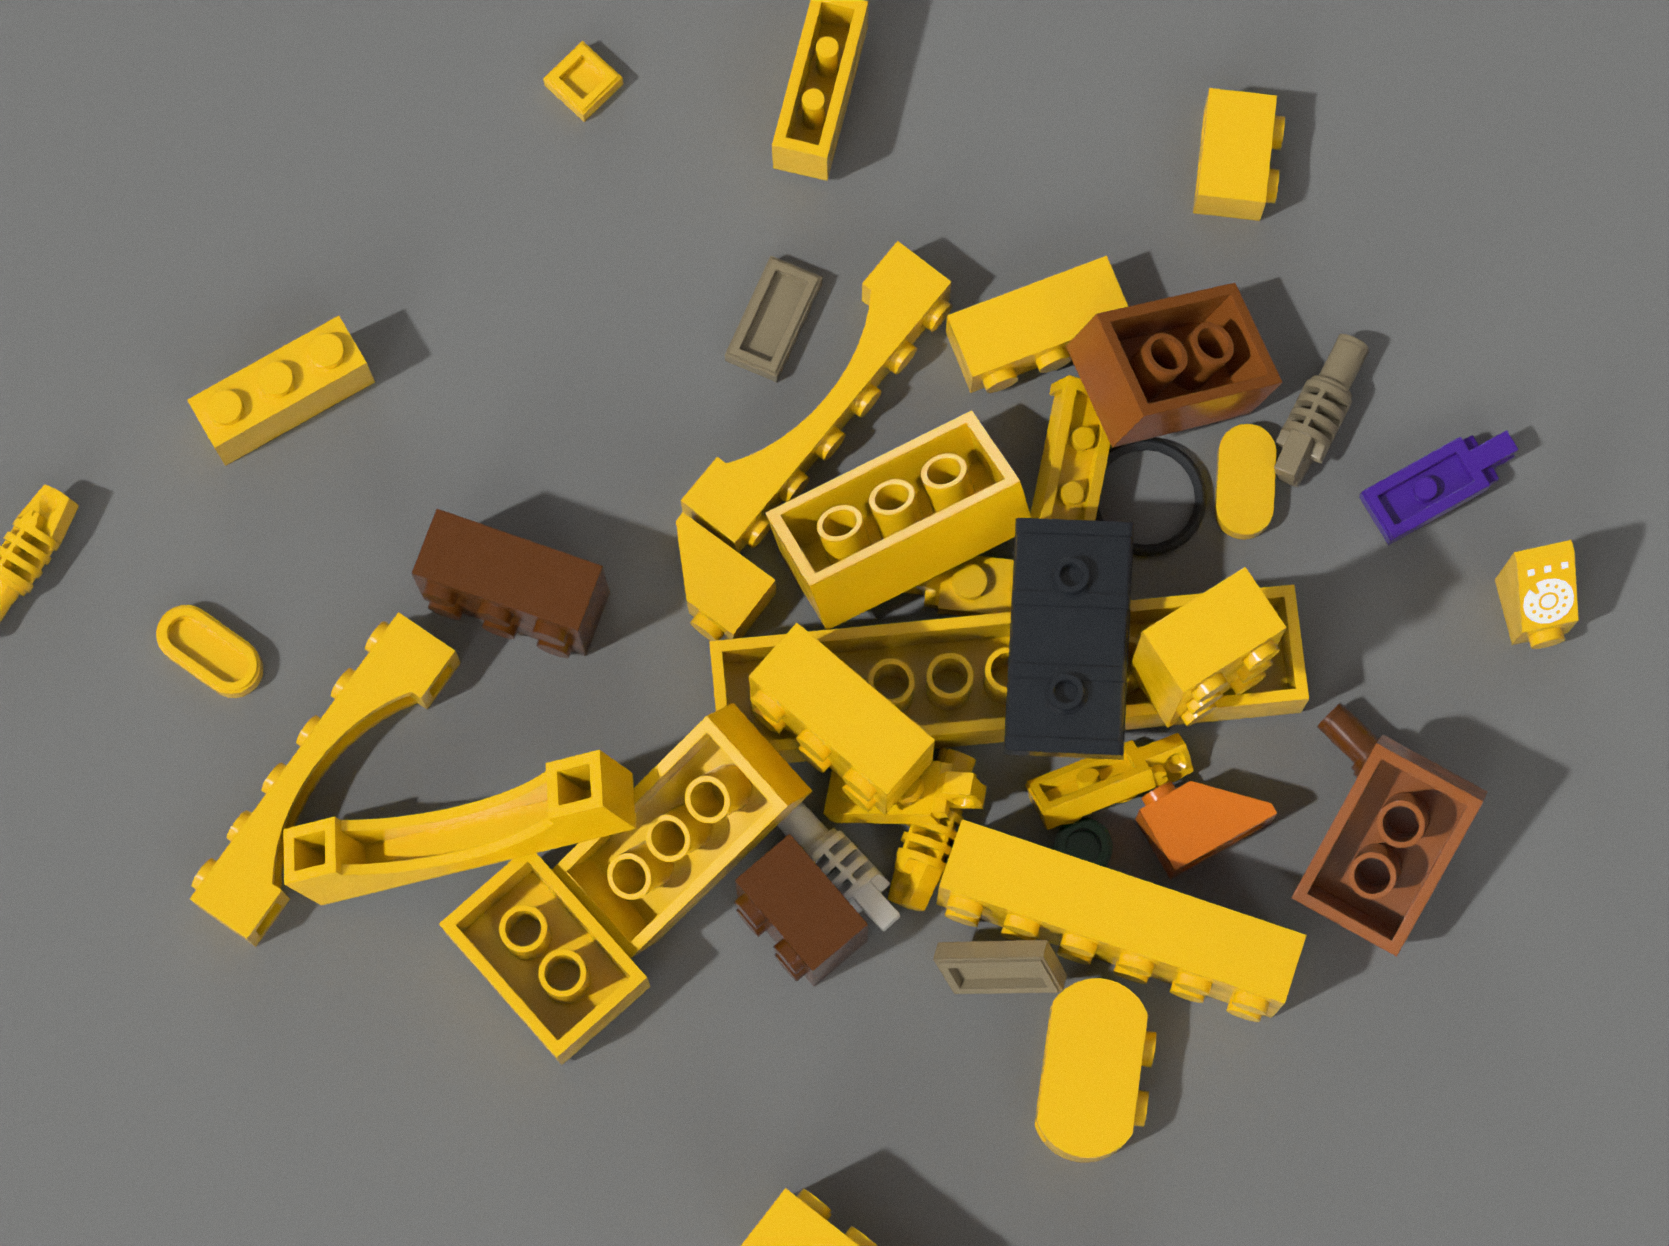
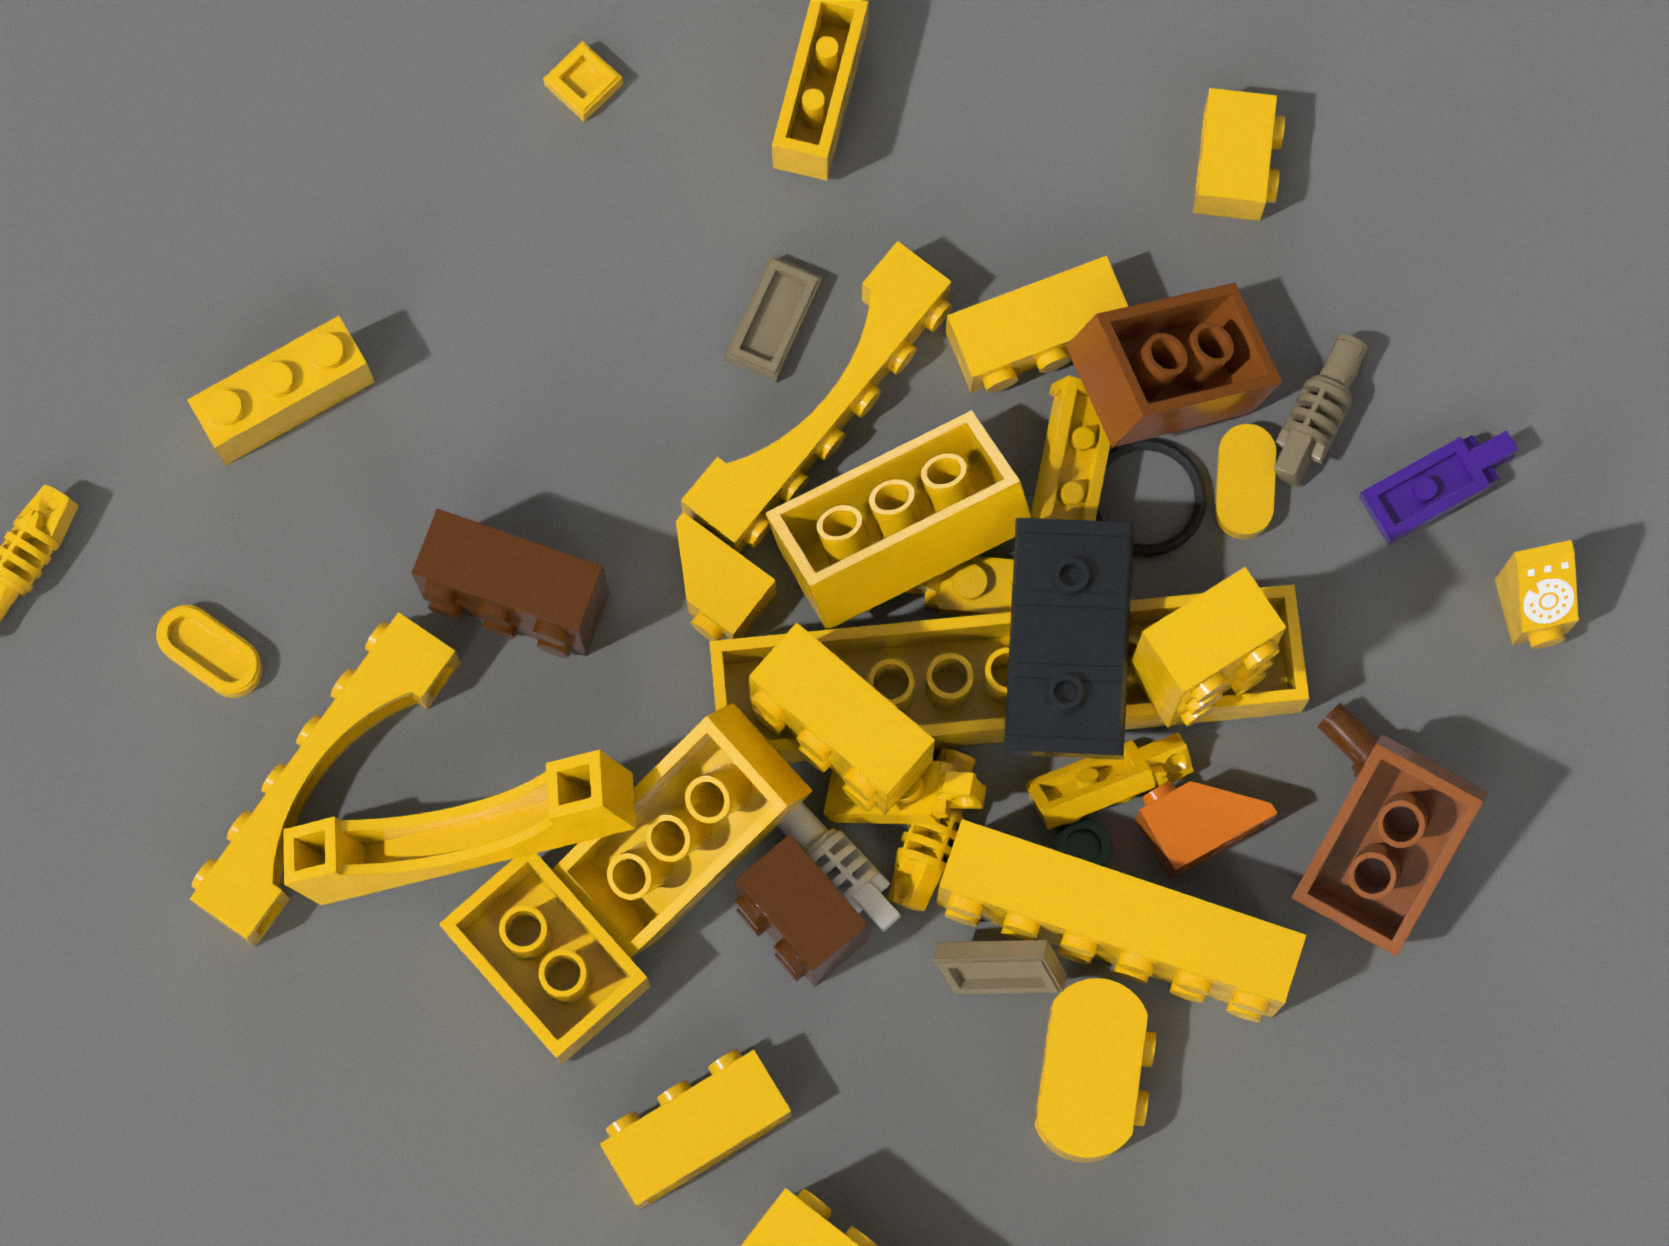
(694, 1127): none -> yellow brick

